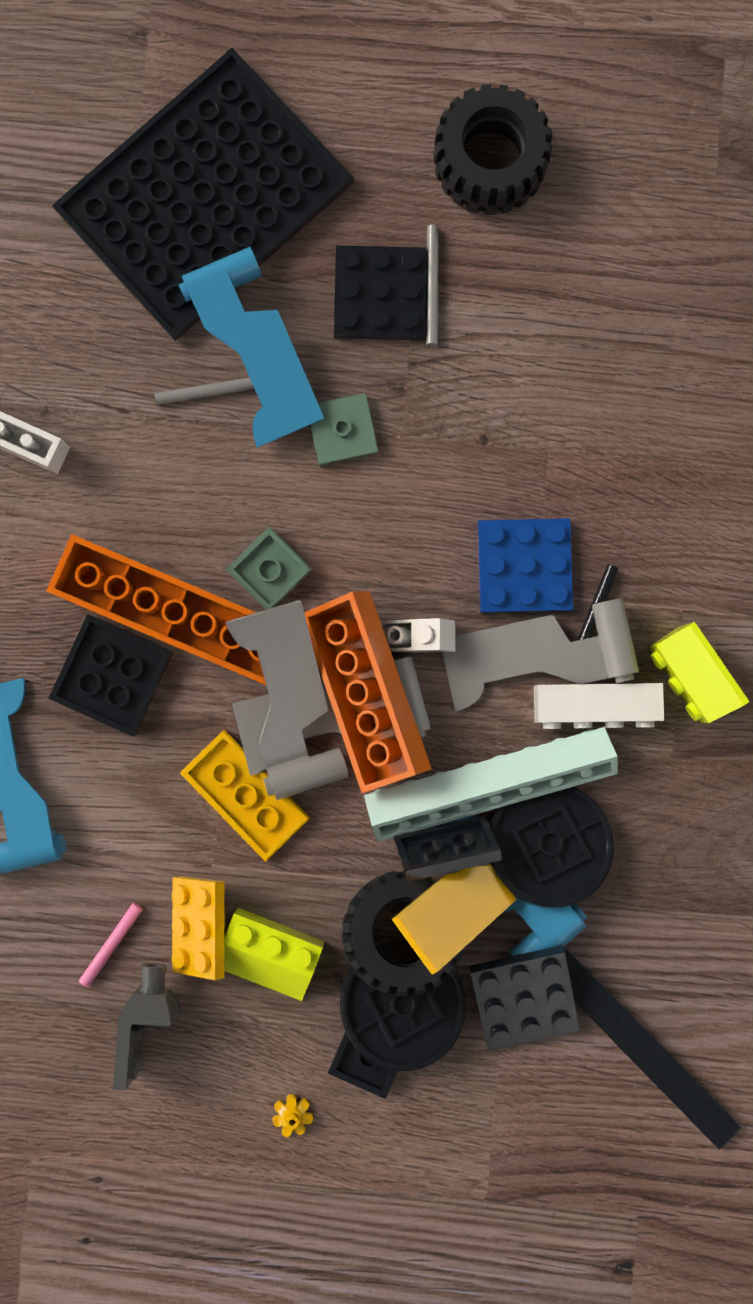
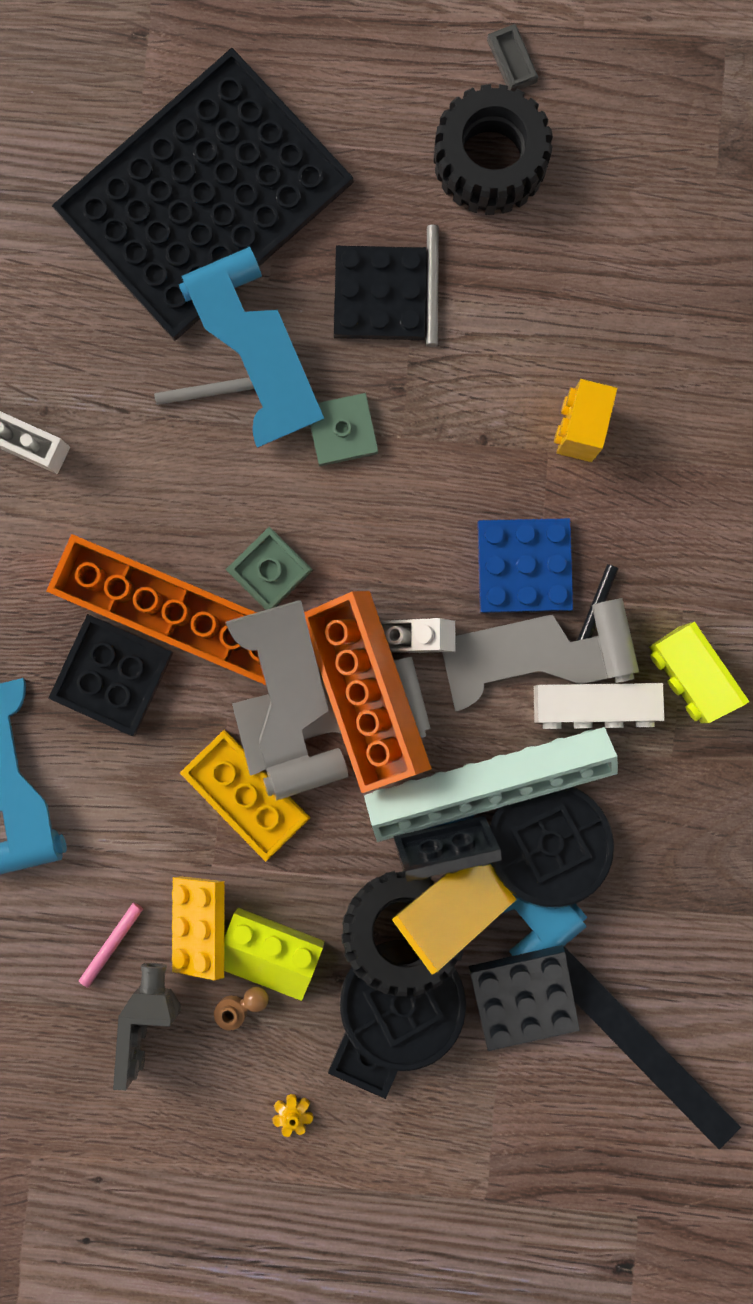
(254, 1001): none -> medium nougat plate
(512, 58): none -> dark grey tile
(586, 420): none -> yellow brick

